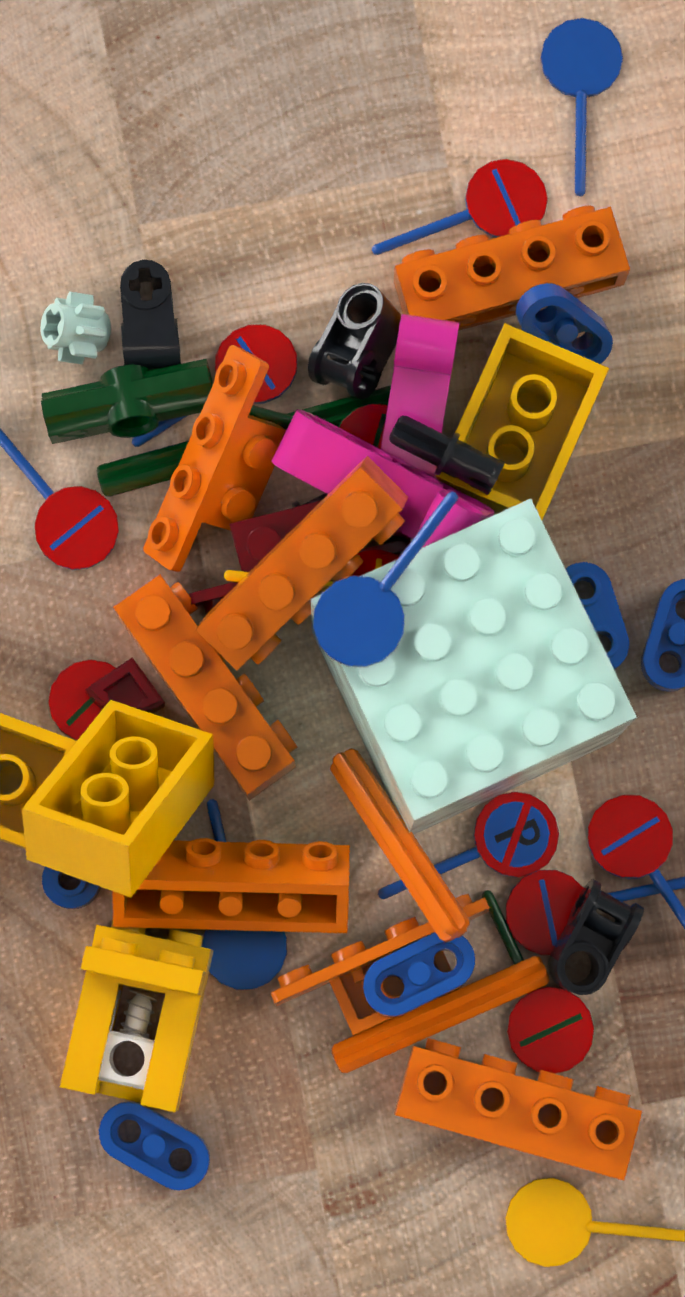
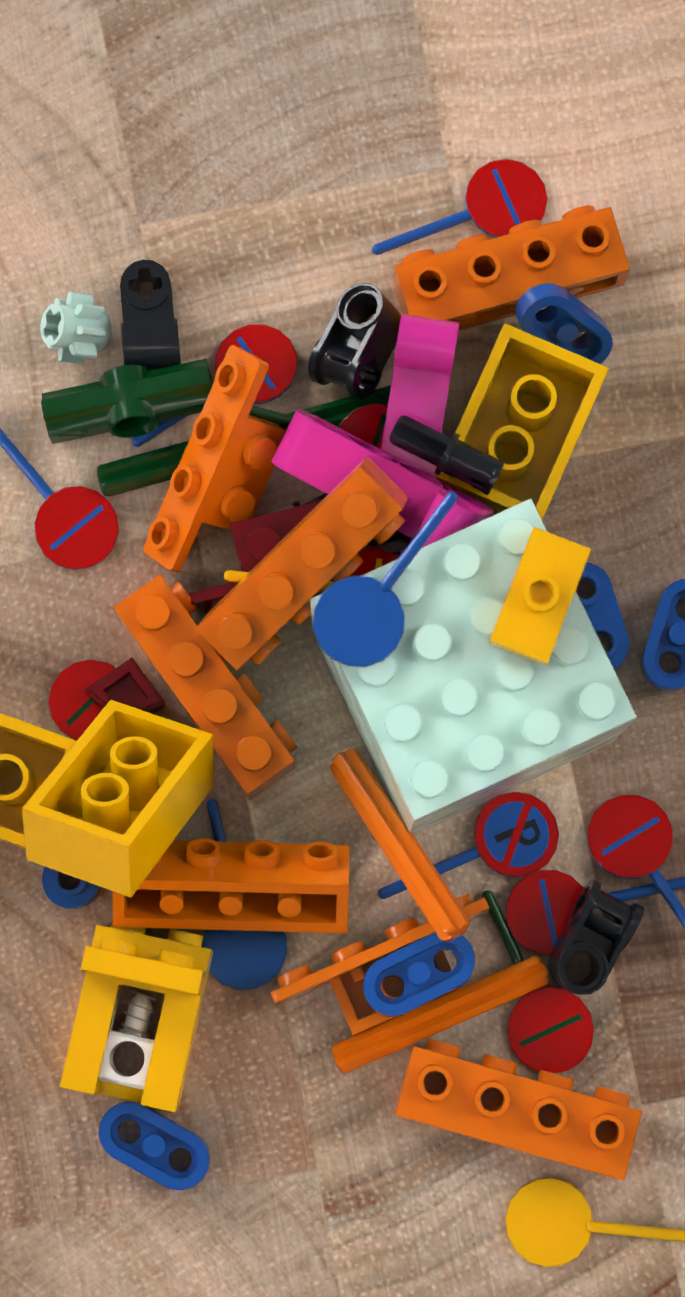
(539, 596): none -> yellow plate
(581, 62): blue piece -> none

